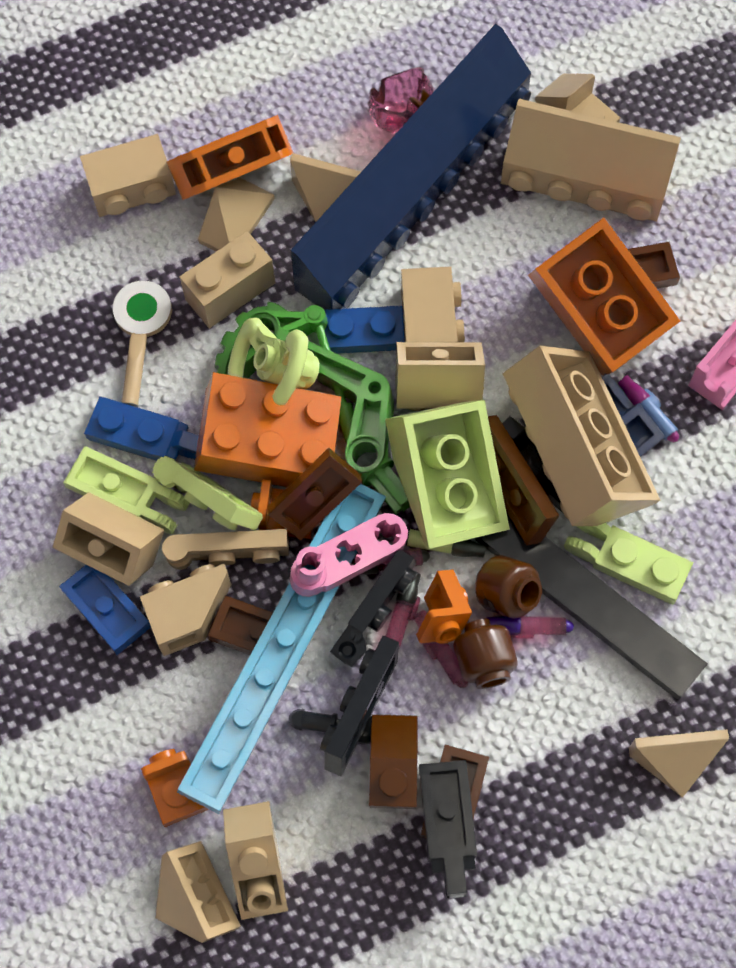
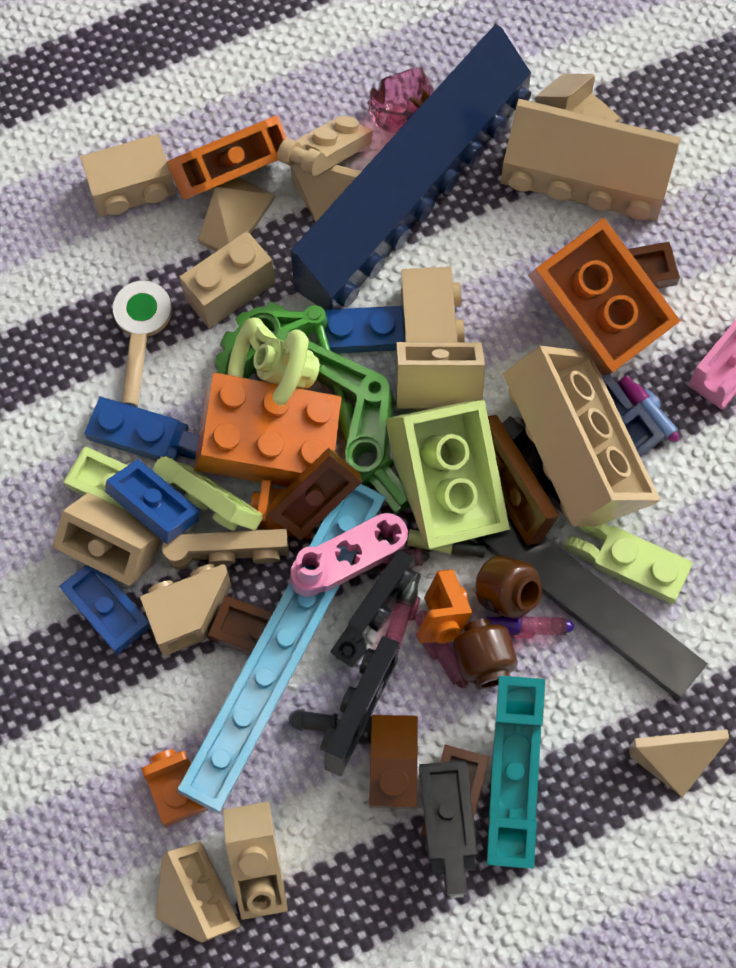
(152, 501): none -> blue plate
(325, 145): none -> tan plate
(515, 772): none -> teal slope

